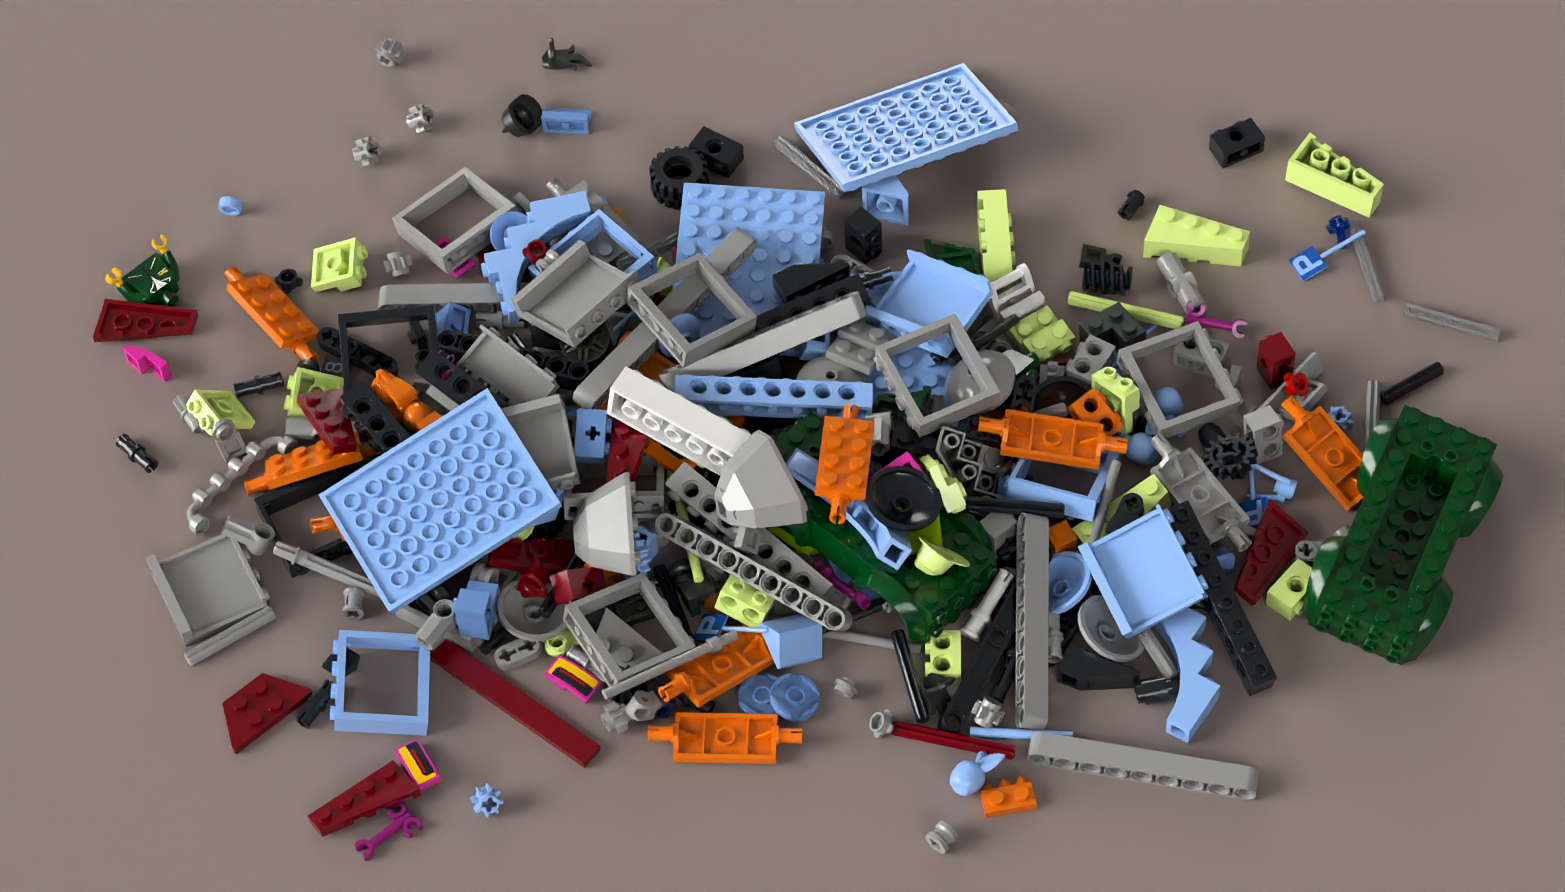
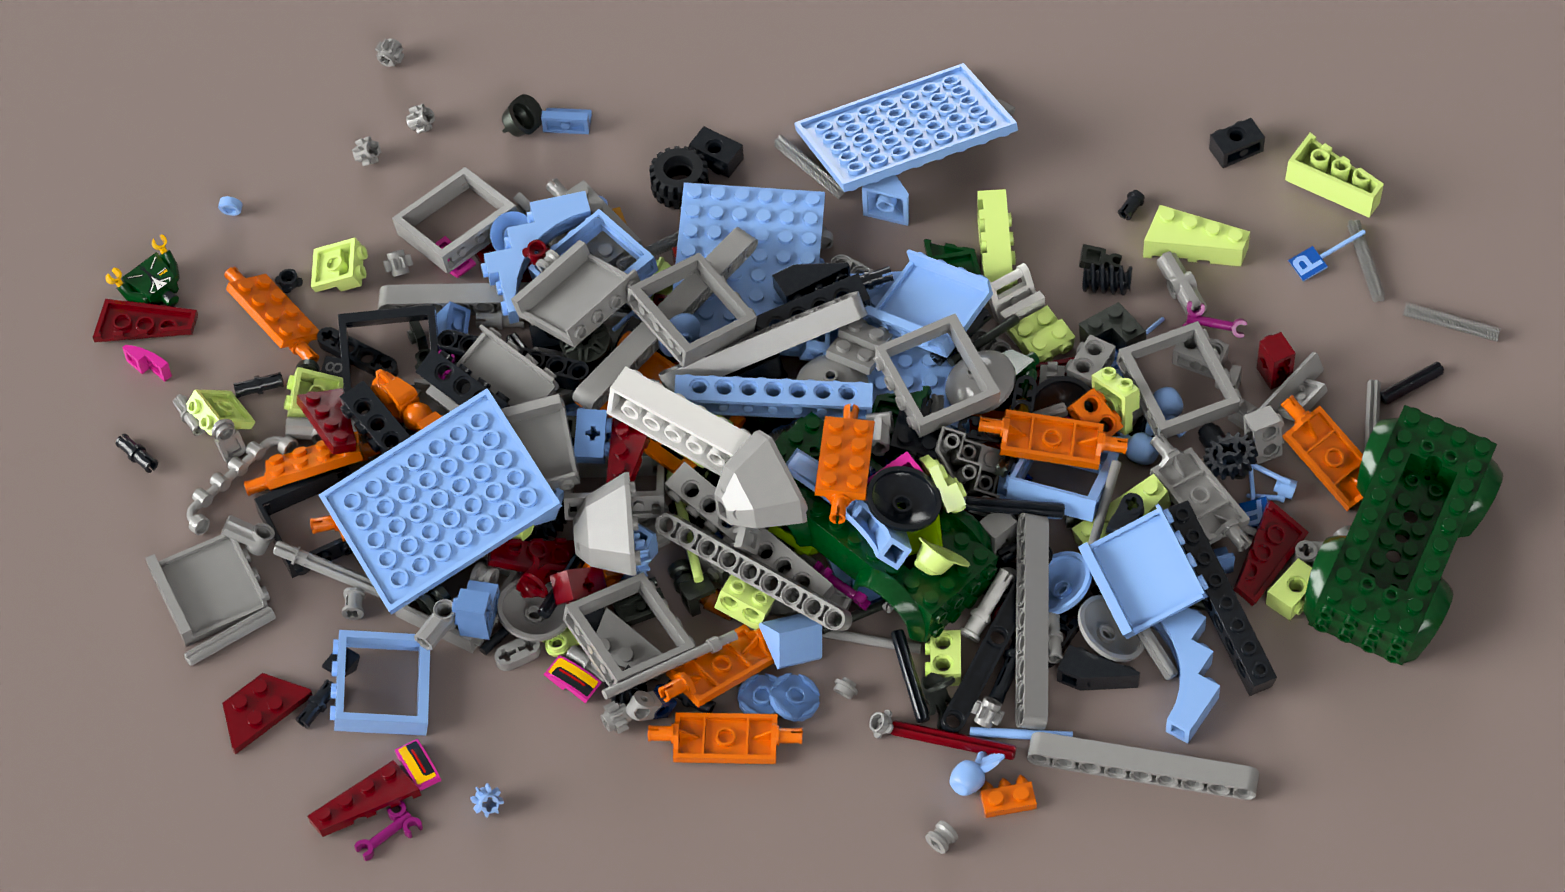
(515, 703): dark red tile -> none
(562, 58): pearl dark grey piece -> none
(670, 595): black axle -> none
(714, 624): piece -> none
(863, 235): black brick -> none
(1062, 538): orange brick -> none
(1138, 313): yellowish green axle -> none
(1153, 690): black brick -> none
(1301, 381): red plate -> none
(1338, 225): clear blue plate -> none
(1341, 418): light blue gear -> none

